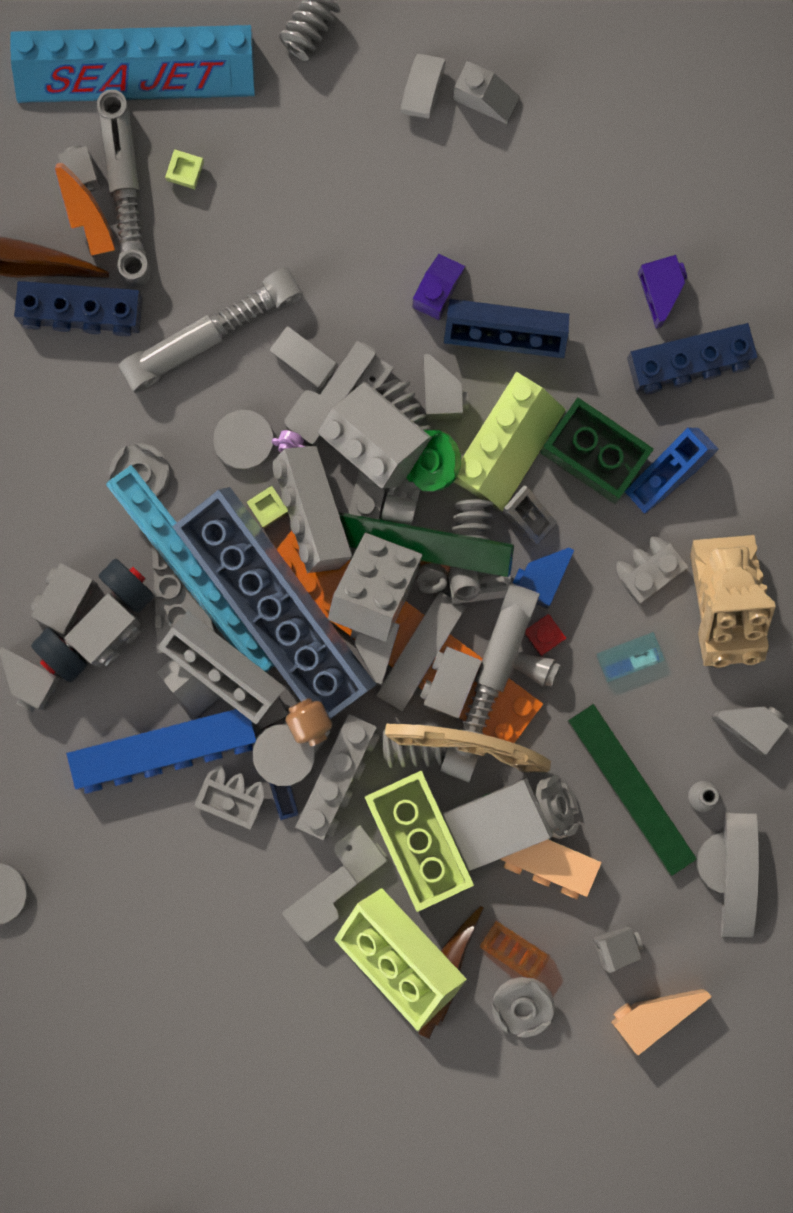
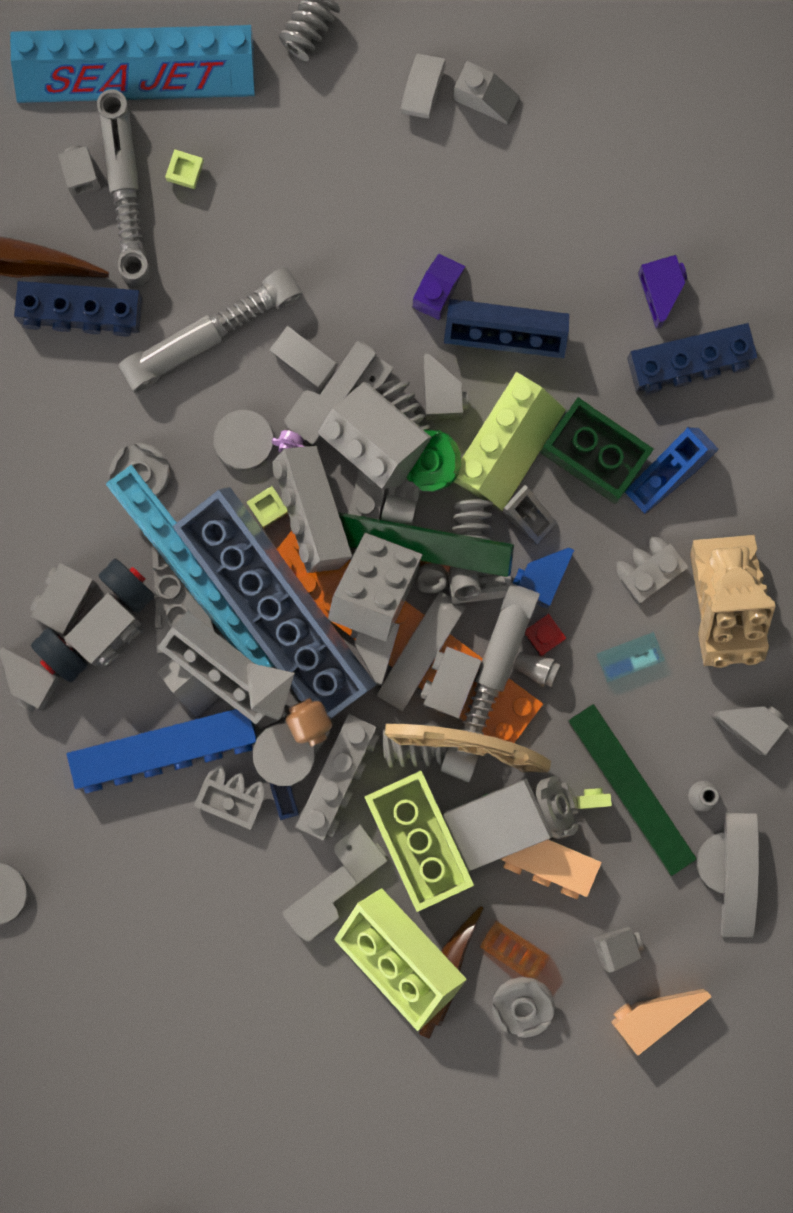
(84, 211): orange slope -> none
(268, 689): none -> light grey slope
(594, 798): none -> yellowish green plate

